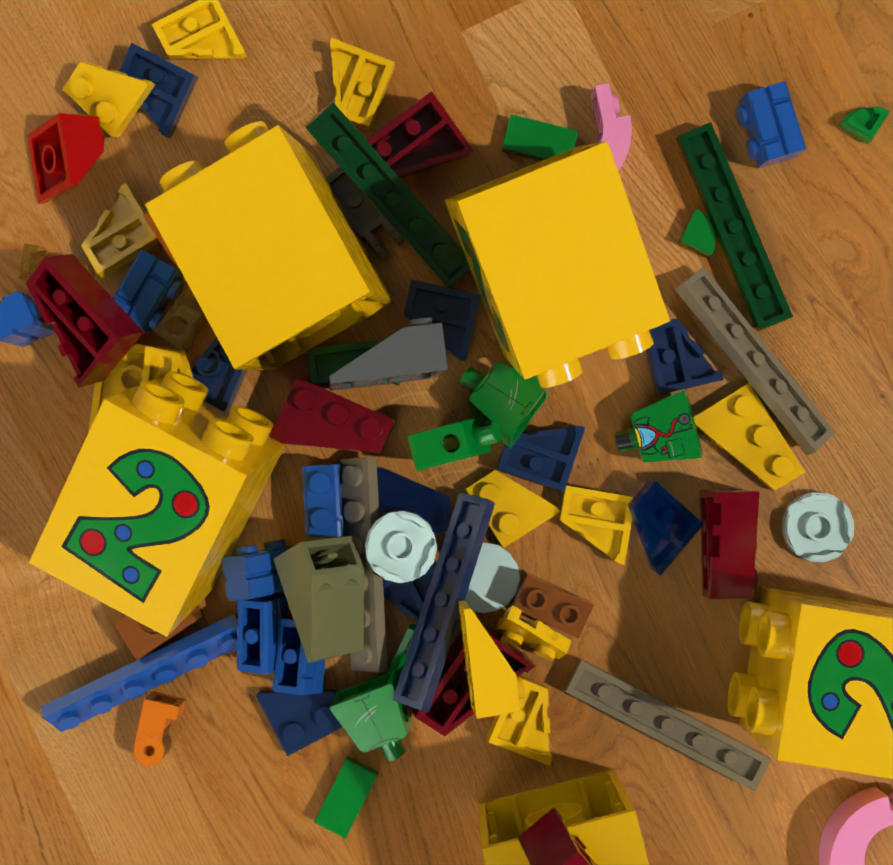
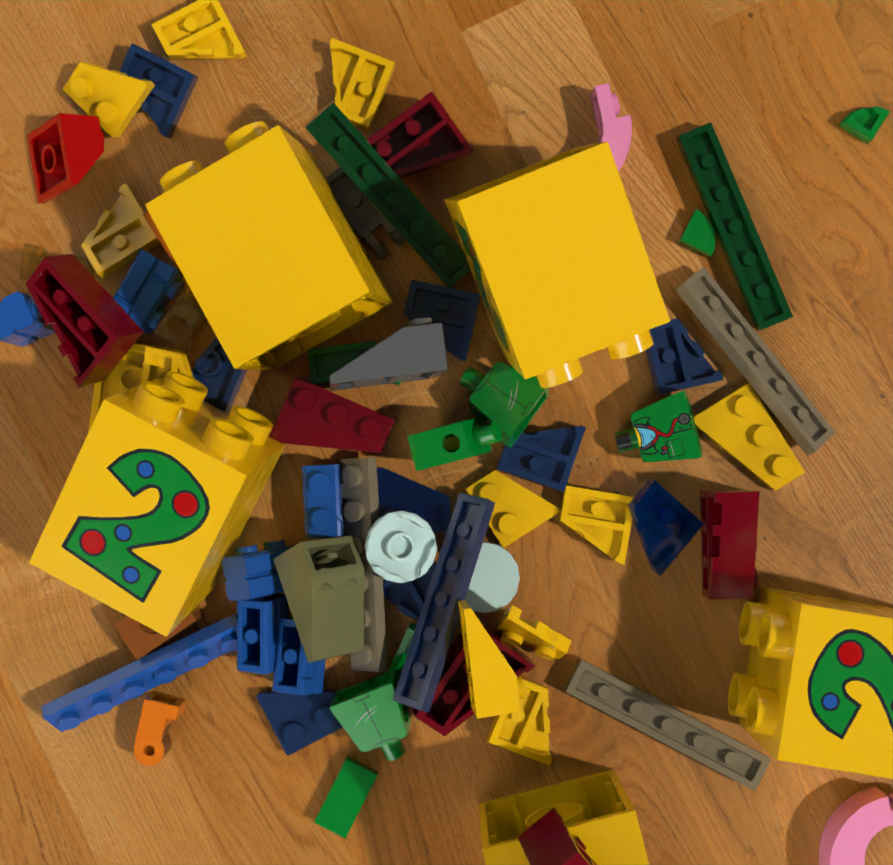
(536, 138): green tile -> none
(552, 604): dark orange brick -> none
(770, 125): blue brick -> none
(817, 527): light aqua tile -> none

